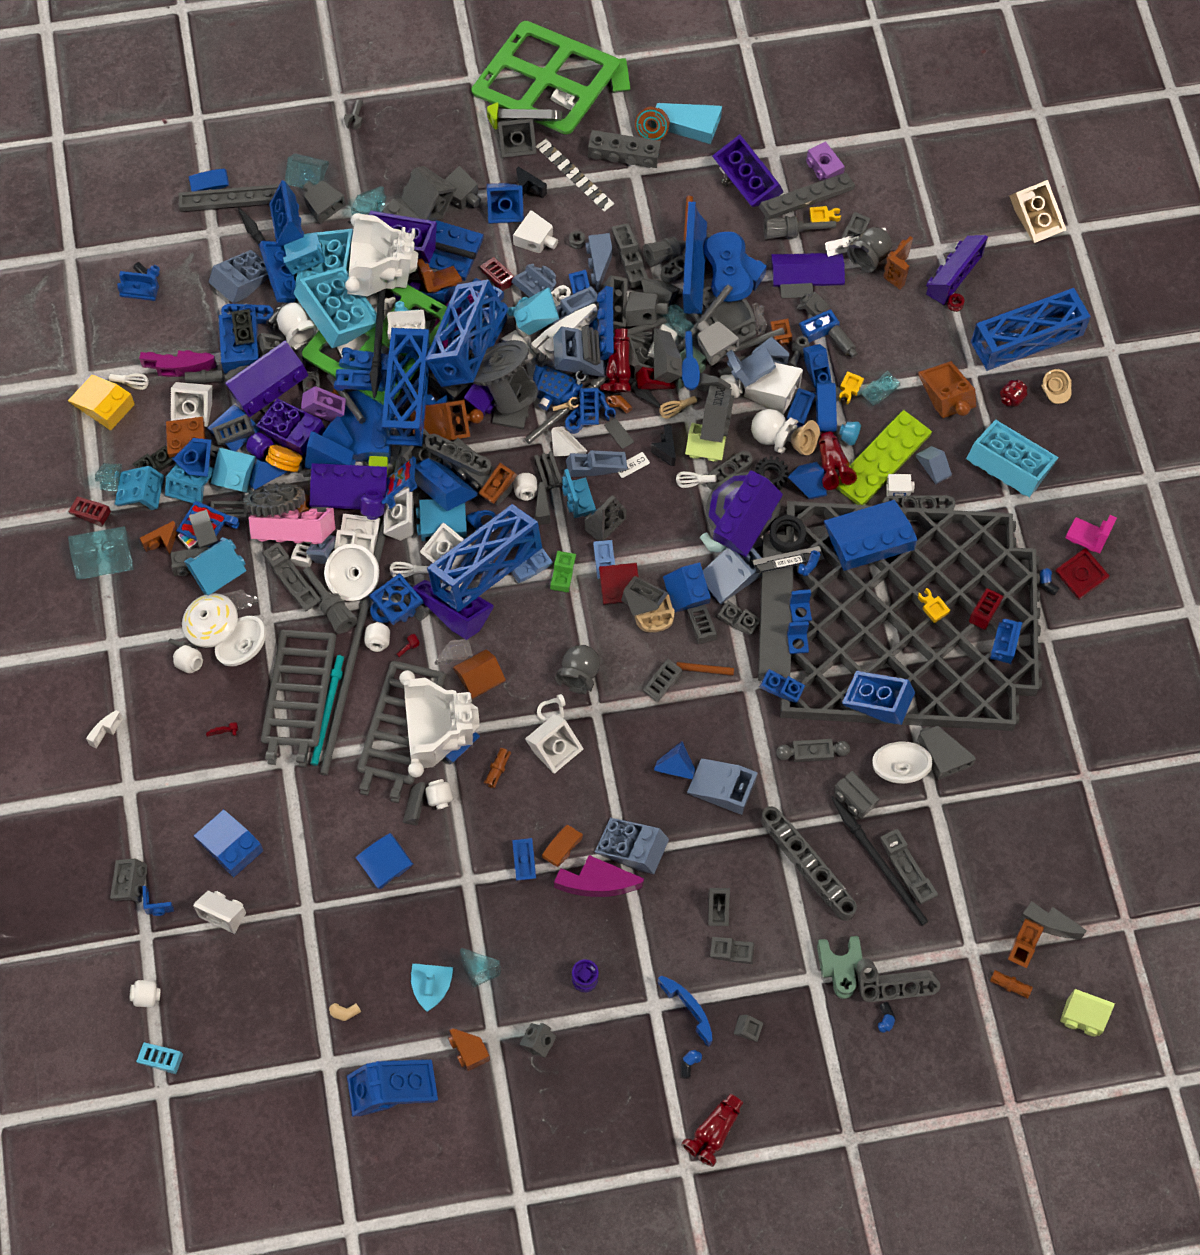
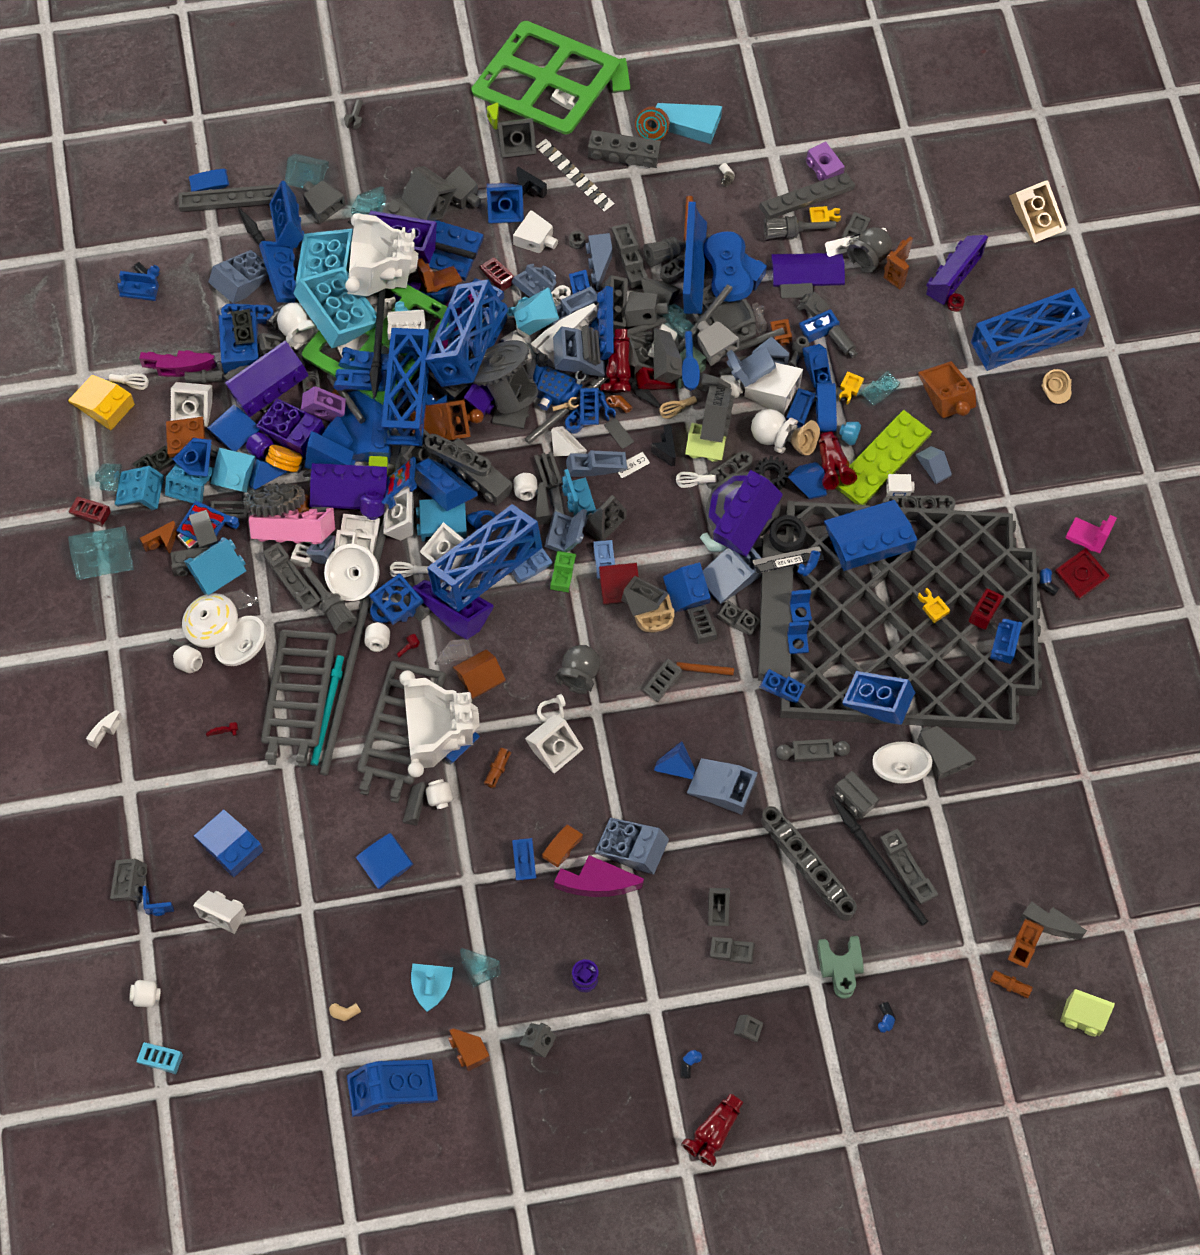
(245, 419): dark grey slope -> none
(303, 253): dark azure bracket -> none
(497, 483): dark orange slope -> none
(535, 114): beam -> none
(565, 531): none -> sand blue bracket
(672, 988): blue slope -> none
(747, 172): dark purple slope -> none
(927, 984): dark grey beam -> none
(1011, 458): medium azure slope -> none
(1013, 393): dark red head -> none

